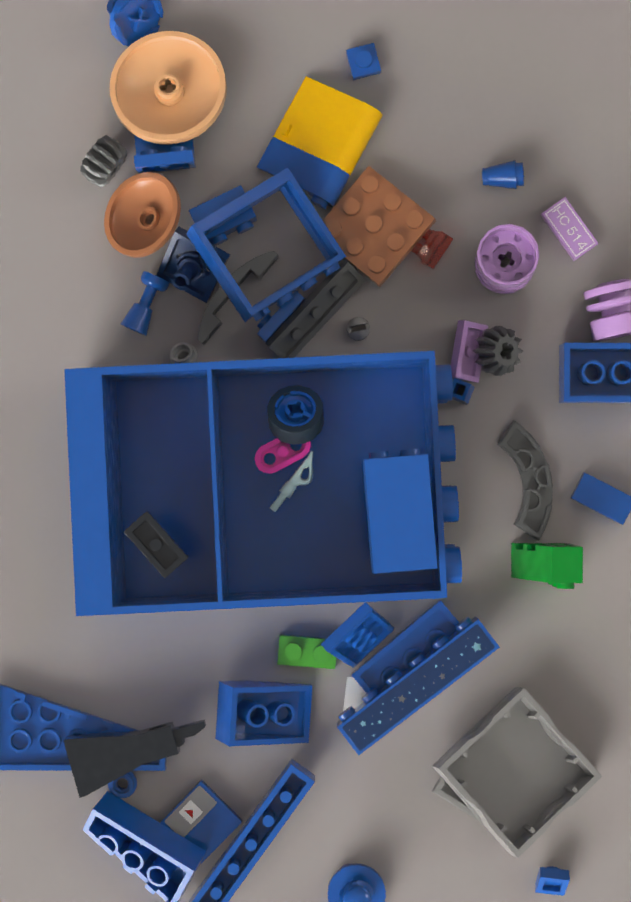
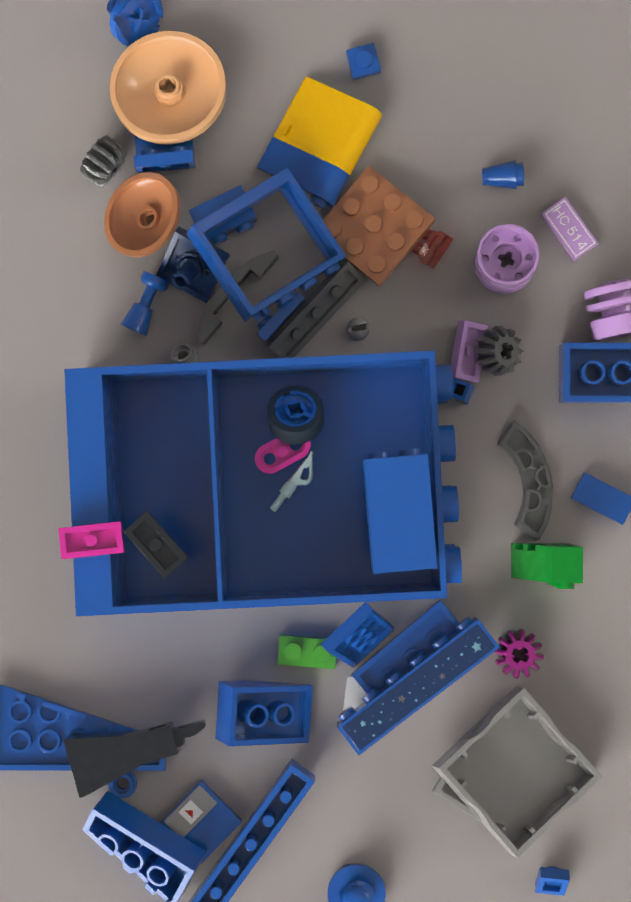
(91, 540): none -> dark pink plate
(519, 664): none -> magenta gear

